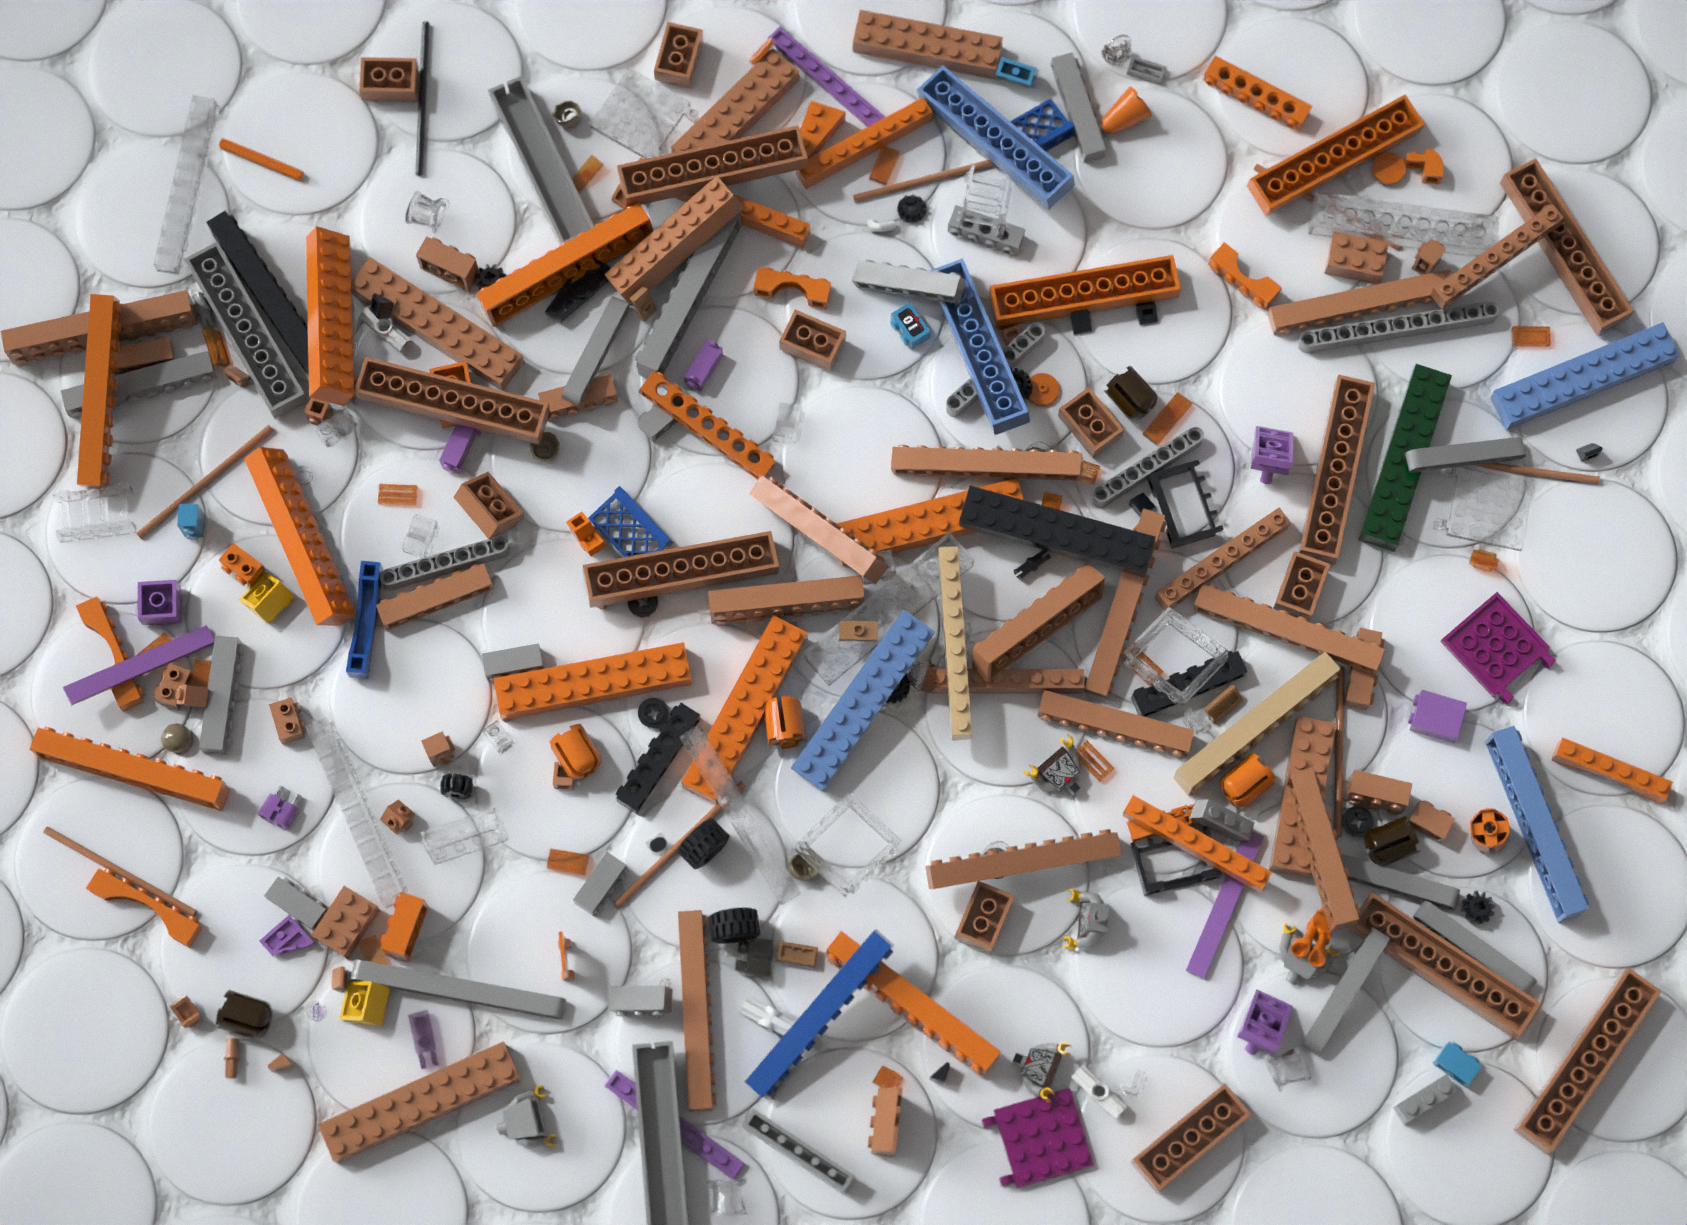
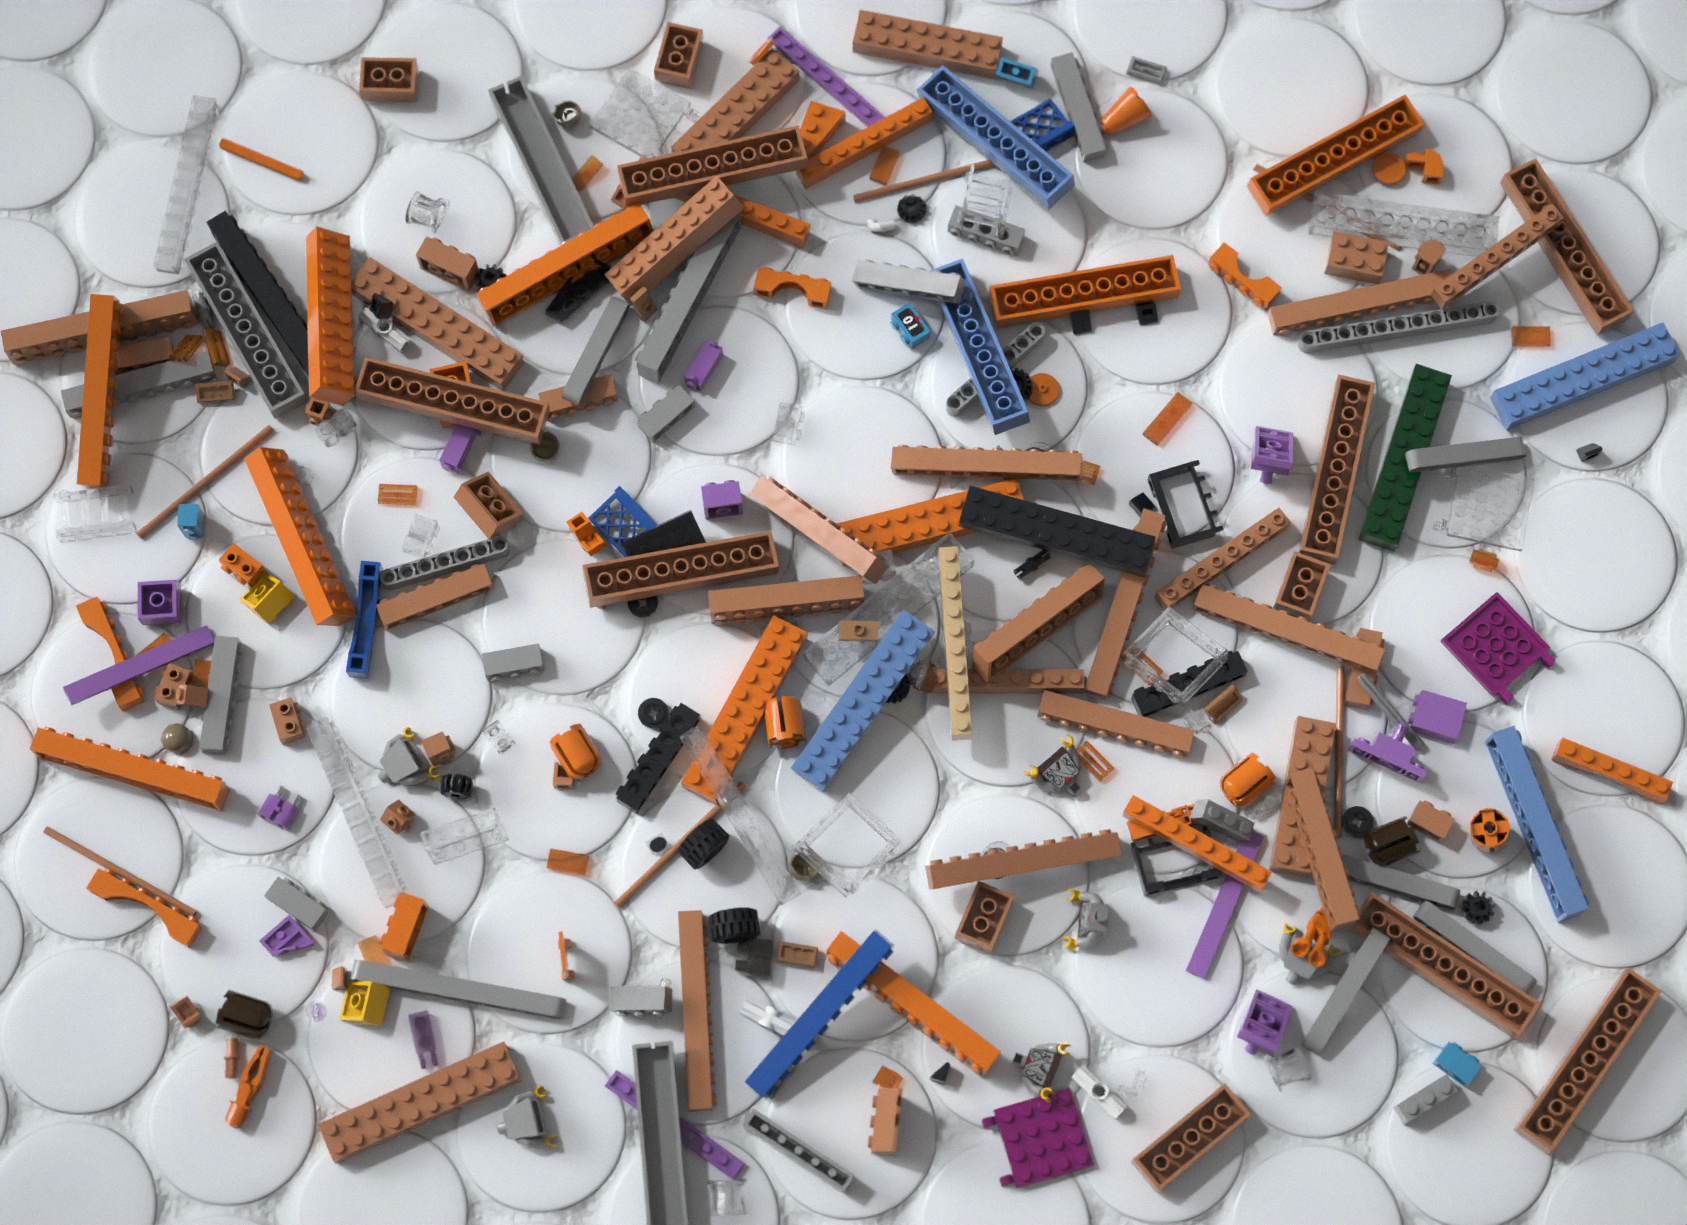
(186, 348): none -> clear orange tile
(215, 391): none -> medium nougat plate
(248, 1087): none -> orange arm
(280, 1063): nougat slope -> none
(345, 922): nougat brick -> none
(403, 763): none -> light grey torso
(422, 98): black piece -> none
(592, 681): orange brick -> none
(600, 884): light grey brick -> none
(670, 534): none -> black wing
(710, 436): orange brick -> none
(722, 499): none -> medium lavender brick
(812, 340): nougat brick -> none
(1009, 333): nougat slope -> none
(1052, 500): clear orange slope -> none
(1091, 422): nougat brick -> none
(1117, 50): clear piece -> none
(1131, 394): dark brown cylinder -> none
(1152, 459): light grey beam -> none
(1253, 84): orange brick -> none
(1256, 723): tan brick -> none
(1378, 792): nougat brick -> none
(1389, 710): none -> light grey axle
(1390, 753): none -> medium lavender brick
(1541, 472): nougat piece -> none

